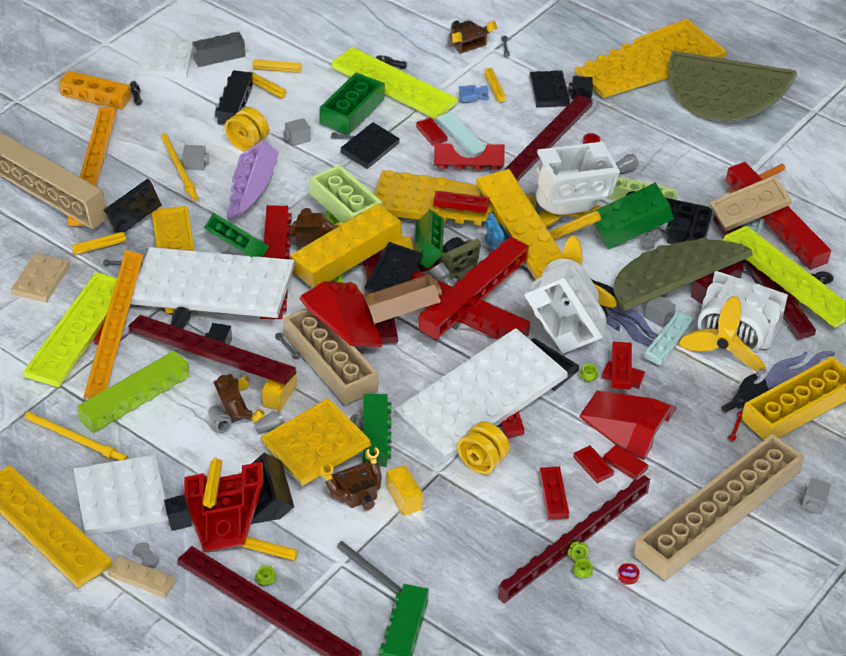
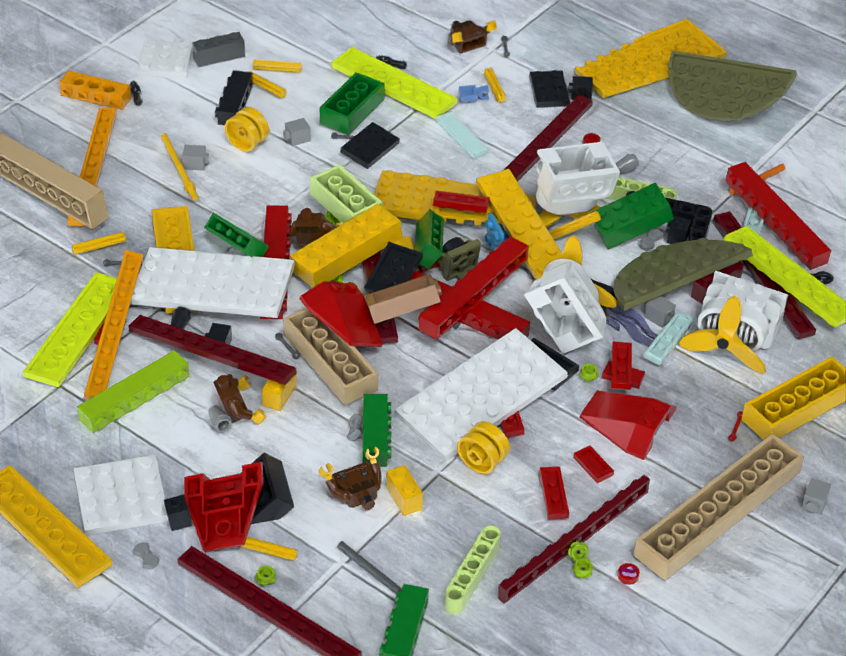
(40, 277): tan plate -> none
(107, 451): yellow bar -> none
(132, 207): black plate -> none
(142, 576): tan plate -> none
(212, 483): yellow axle -> none
(251, 177): lavender wedge -> none
(269, 422): light grey cone -> none
(314, 439): yellow plate -> none
(431, 131): red tile -> none
(442, 274): light grey piece -> none
(472, 569): none -> yellowish green beam
(491, 157): red arch -> none
(625, 462): red tile -> none
(750, 203): tan plate -> none
(778, 374): piece -> none

